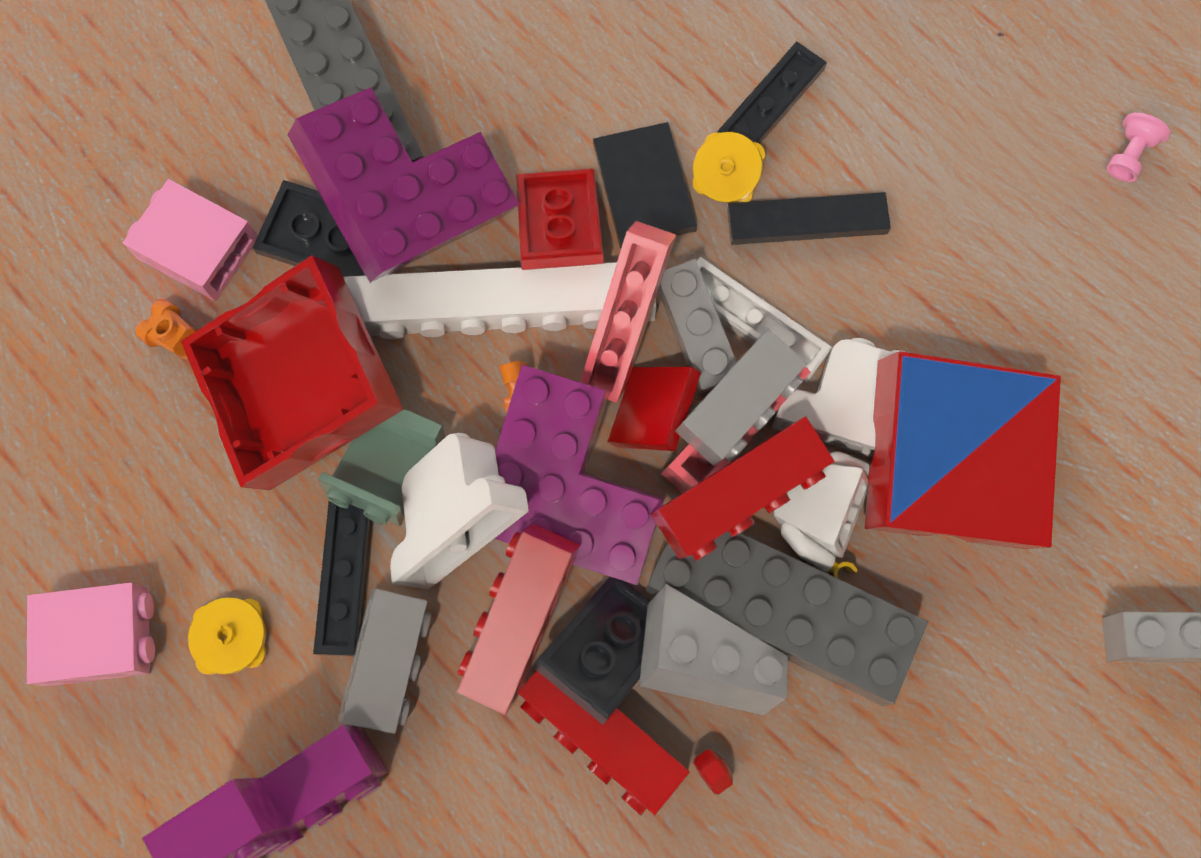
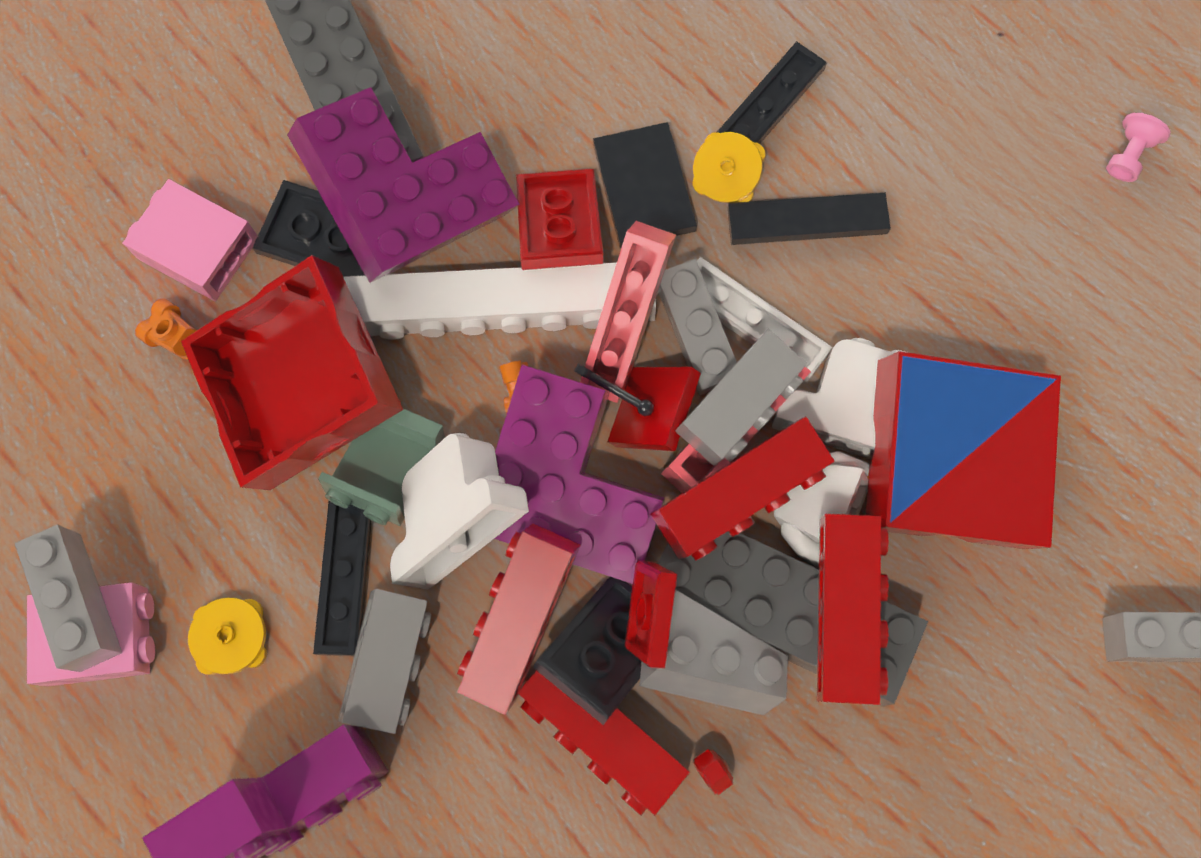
(68, 599): none -> light grey brick
(644, 407): none -> black hinge
(650, 613): none -> red tile
(851, 609): none -> red brick

